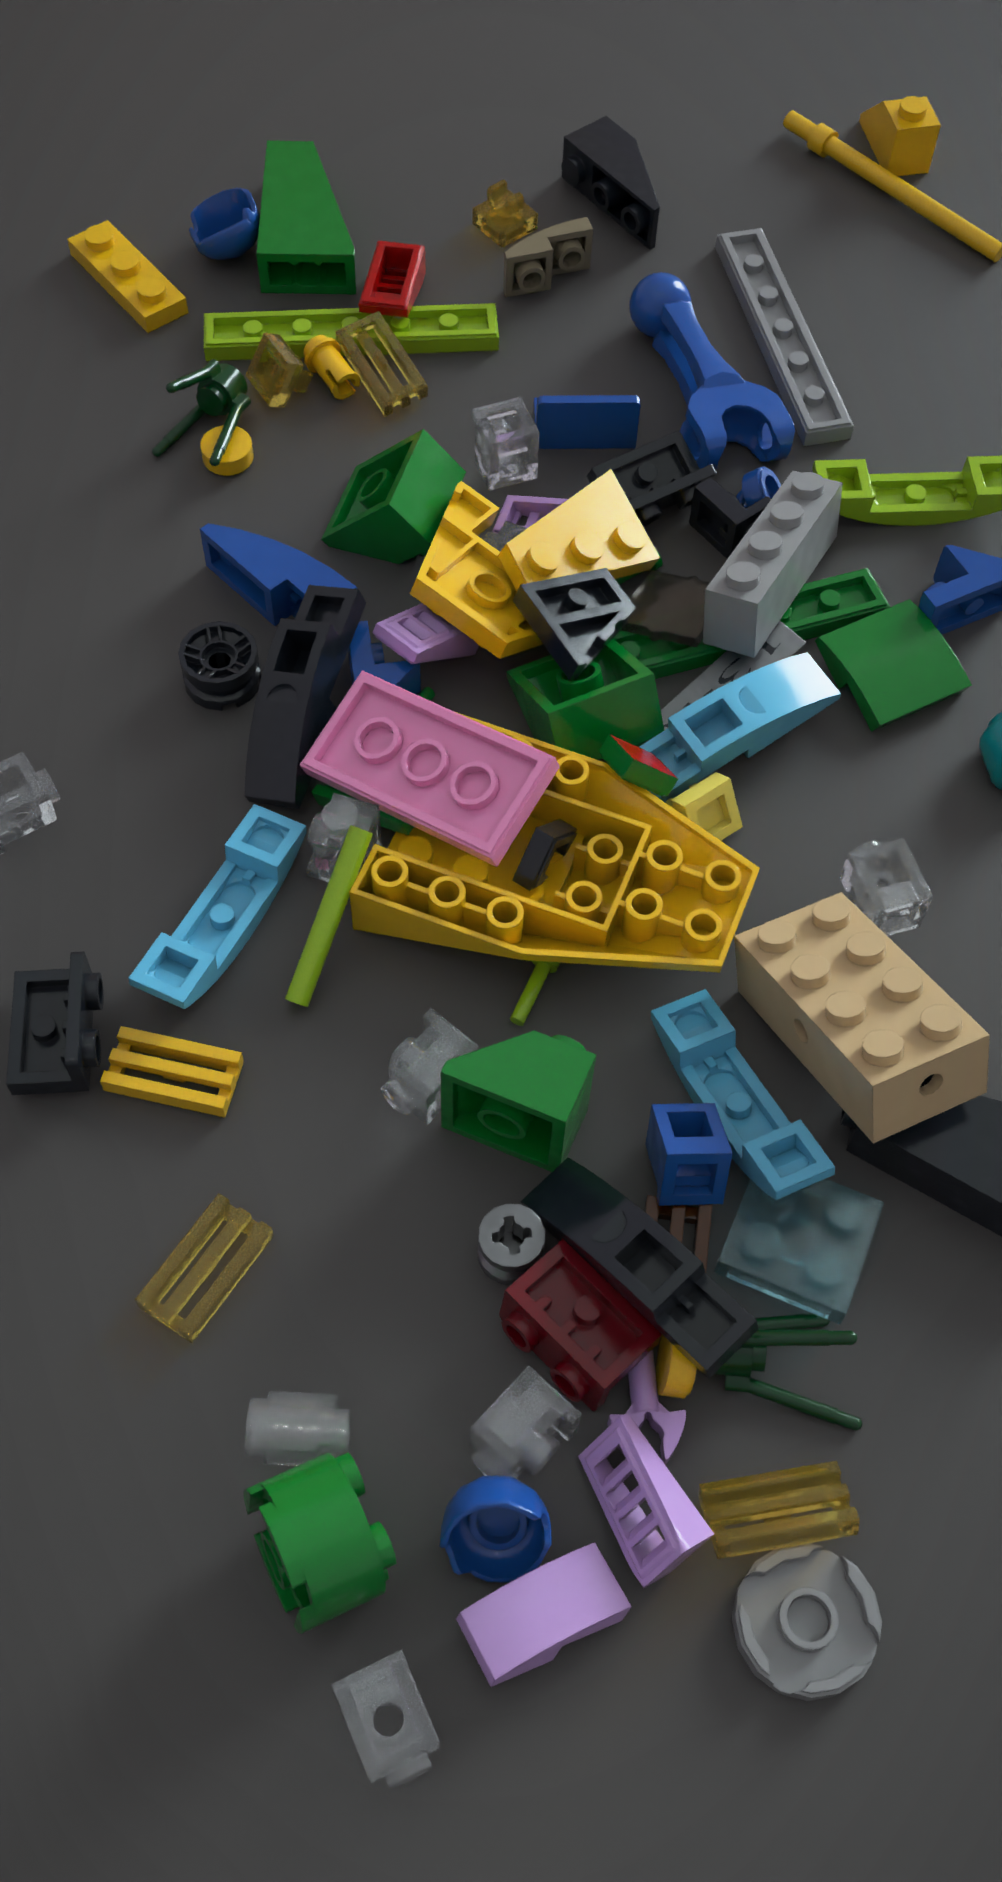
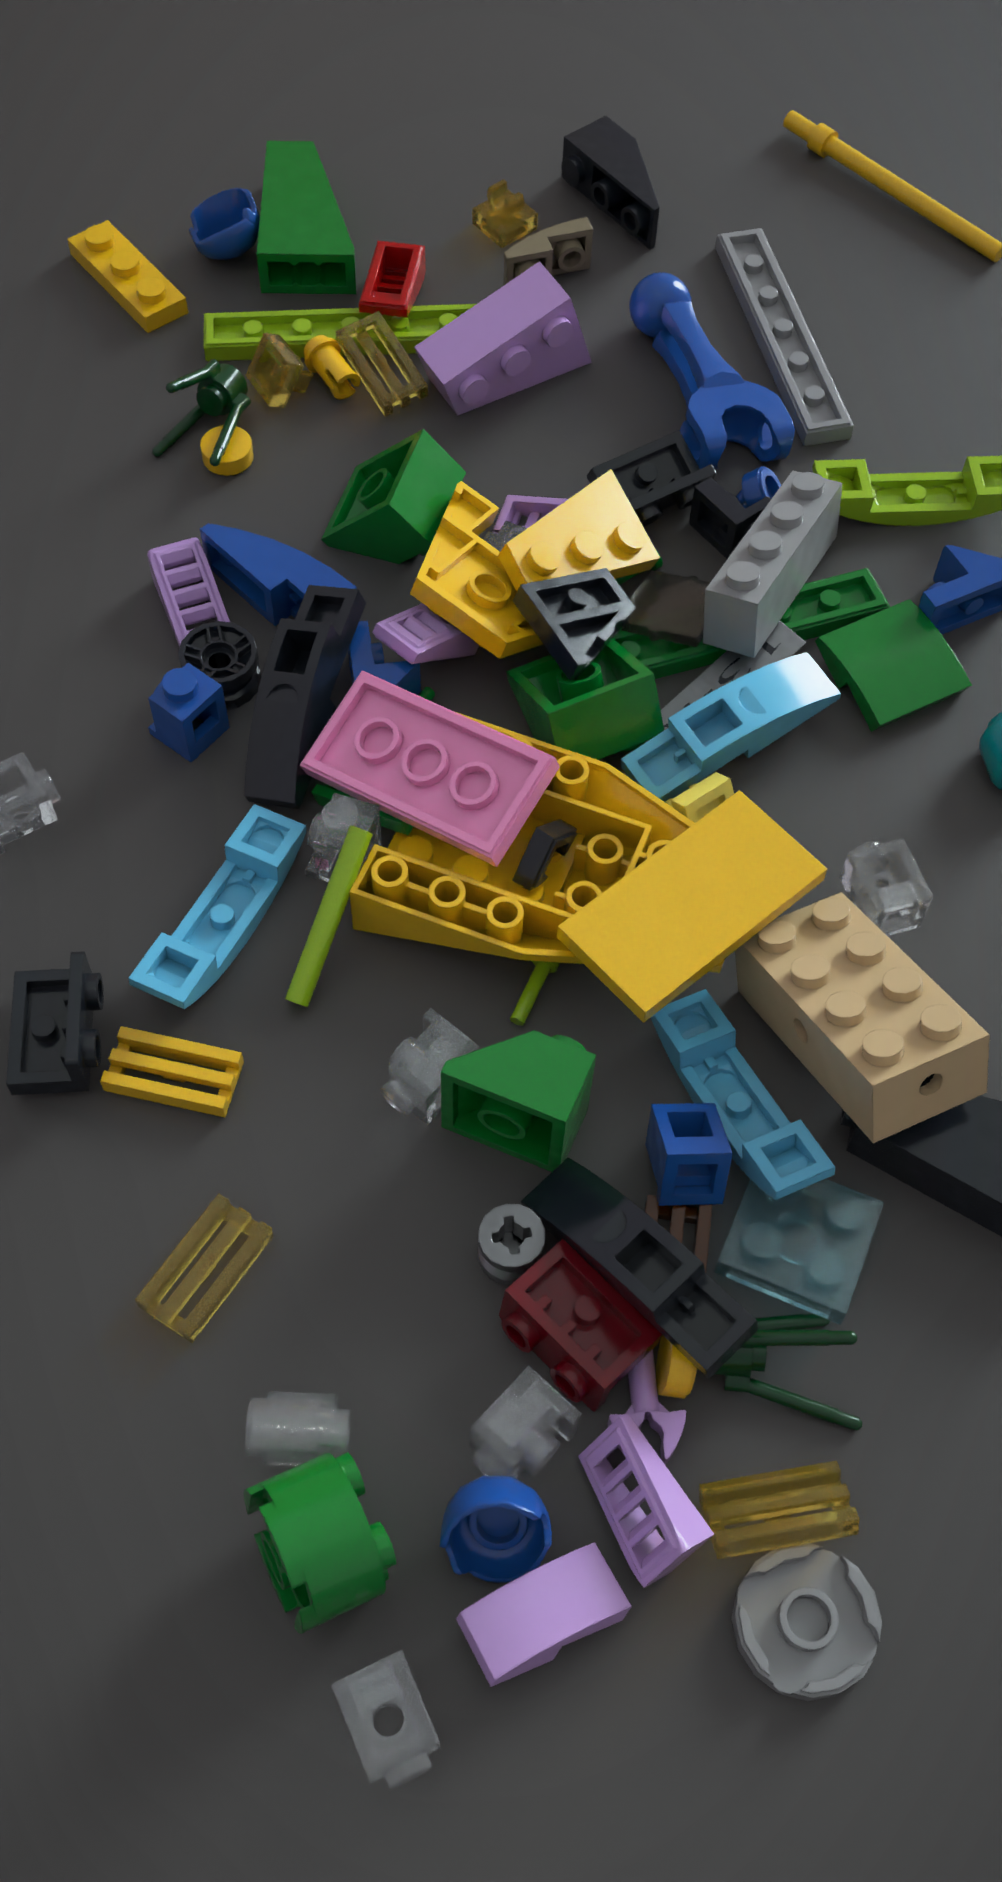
(178, 701): none -> blue brick
(182, 565): none -> lavender slope
(505, 343): none -> lavender wedge
(505, 443): clear brick -> none
(587, 421): blue panel -> none
(637, 766): green tile -> none
(691, 905): none -> yellow tile
(902, 134): yellow slope -> none

